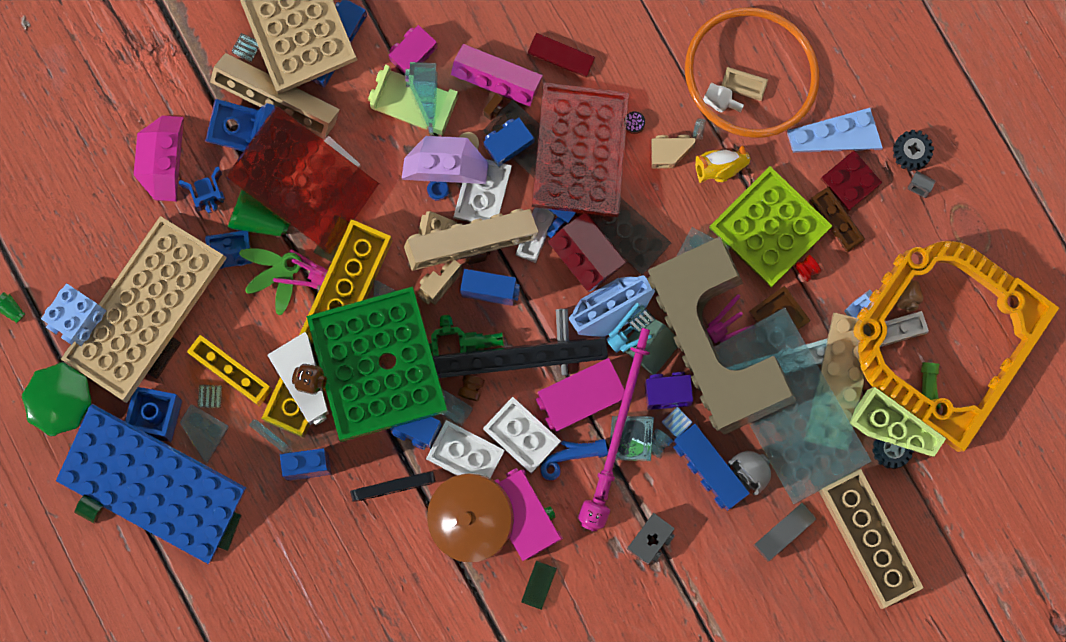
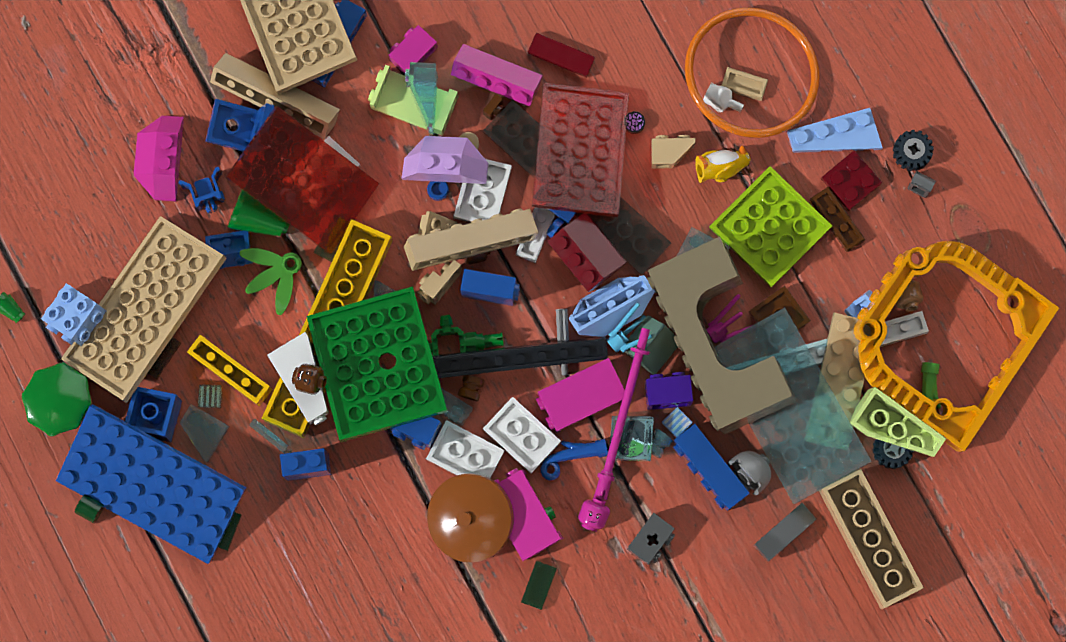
(245, 47): clear light blue tile -> none
(316, 274): dark pink plant -> none
(392, 486): black beam -> none
(508, 141): blue brick -> none
(641, 318): clear light blue tile -> none
(699, 129): clear light blue tile -> none
(808, 268): red wheel -> none

